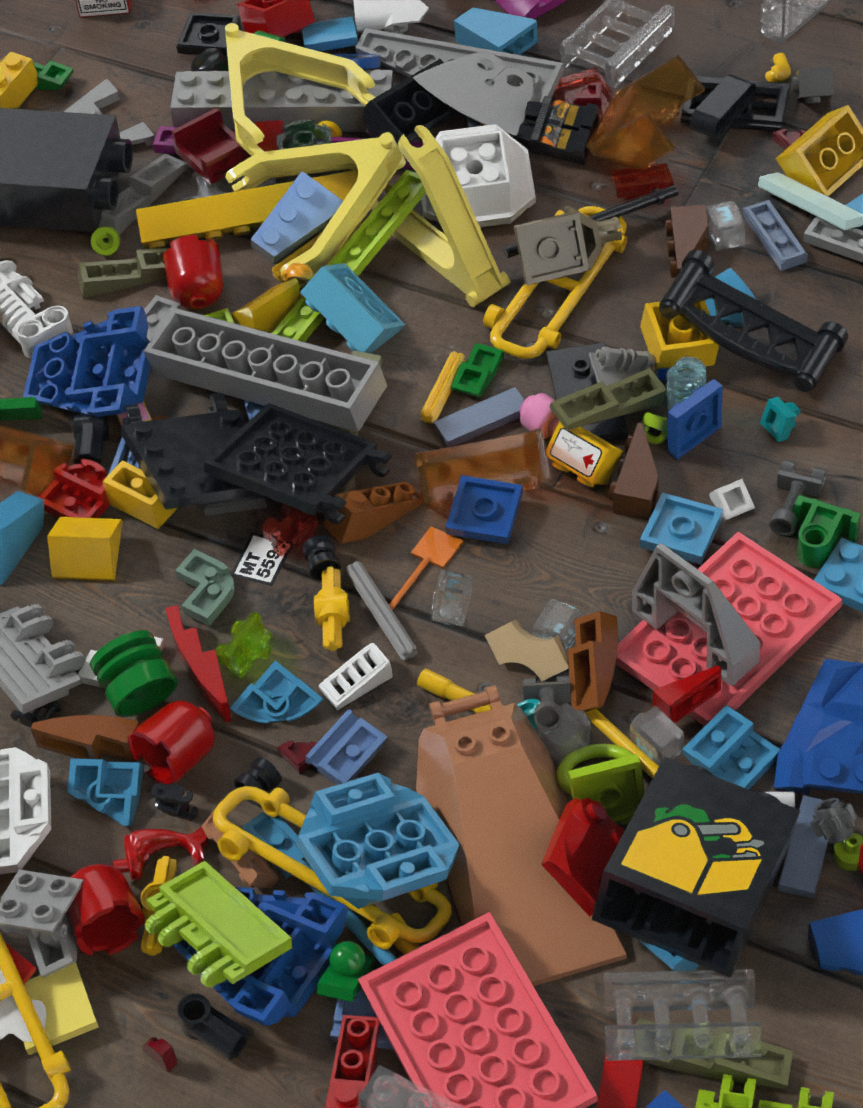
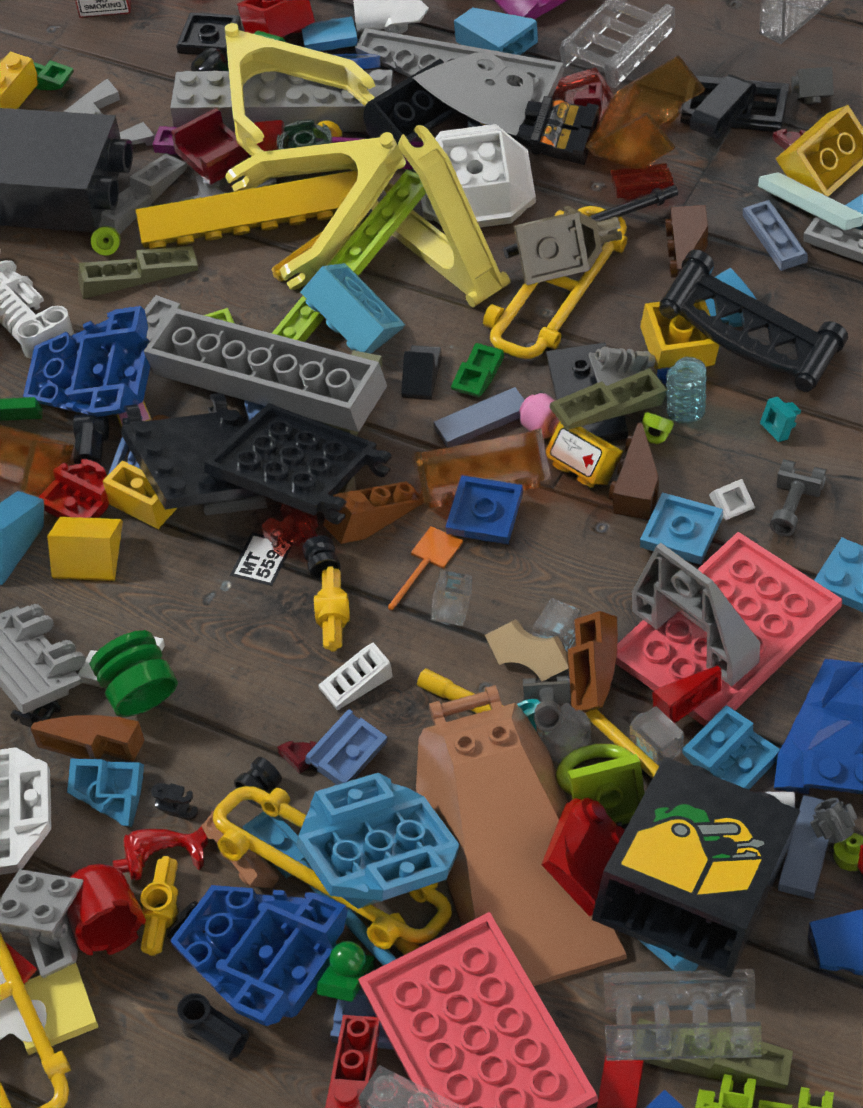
(161, 1053): dark red tile -> none
(173, 741): red cylinder -> none
(194, 272): red cylinder -> none
(201, 666): red slope -> none
(212, 584): sand green plate -> none
(218, 923): lime hinge -> none
(248, 644): clear neon green hips -> none
(270, 307): yellow slope -> none
(276, 697): dark azure brick -> none
(296, 217): light blue wedge -> none
(301, 271): light orange animal -> none
(381, 611): light grey axle -> none
(420, 371): none -> black slope
(442, 388): yellow axle -> none
(694, 419): blue plate -> none
(725, 225): clear brick -> none
(780, 70): yellow arm -> none
(822, 529): green pin -> none

